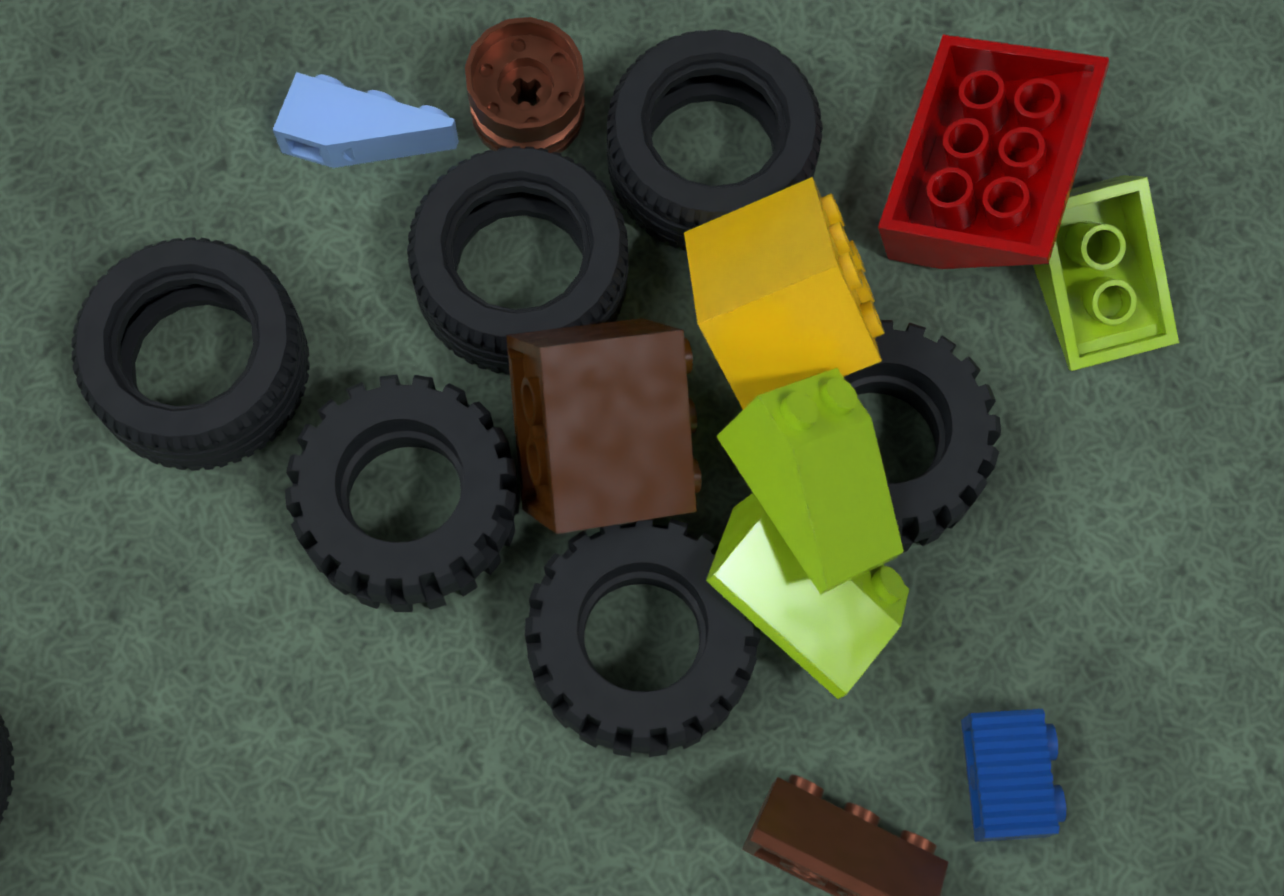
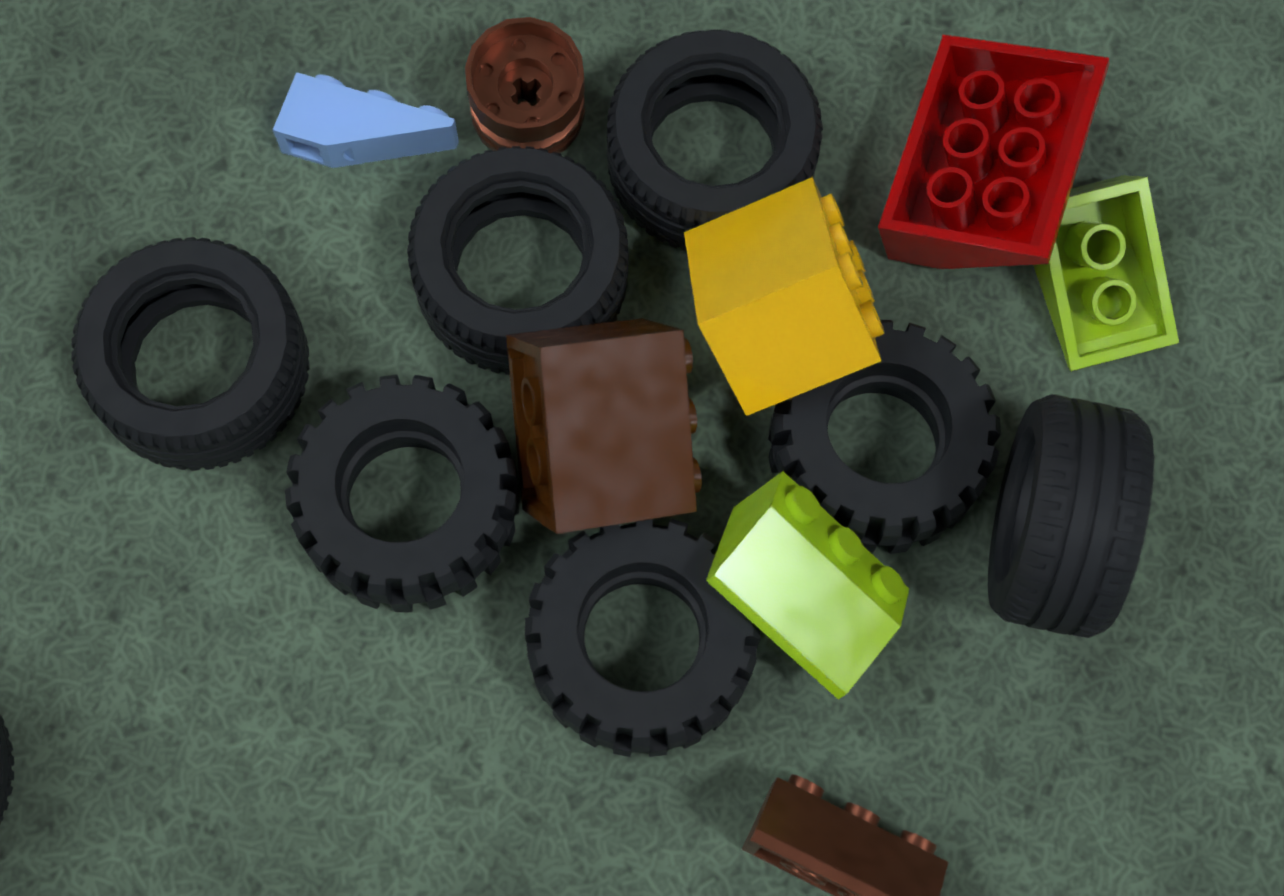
(818, 476): lime slope -> none
(1012, 775): blue brick -> none
(1071, 516): none -> black tyre

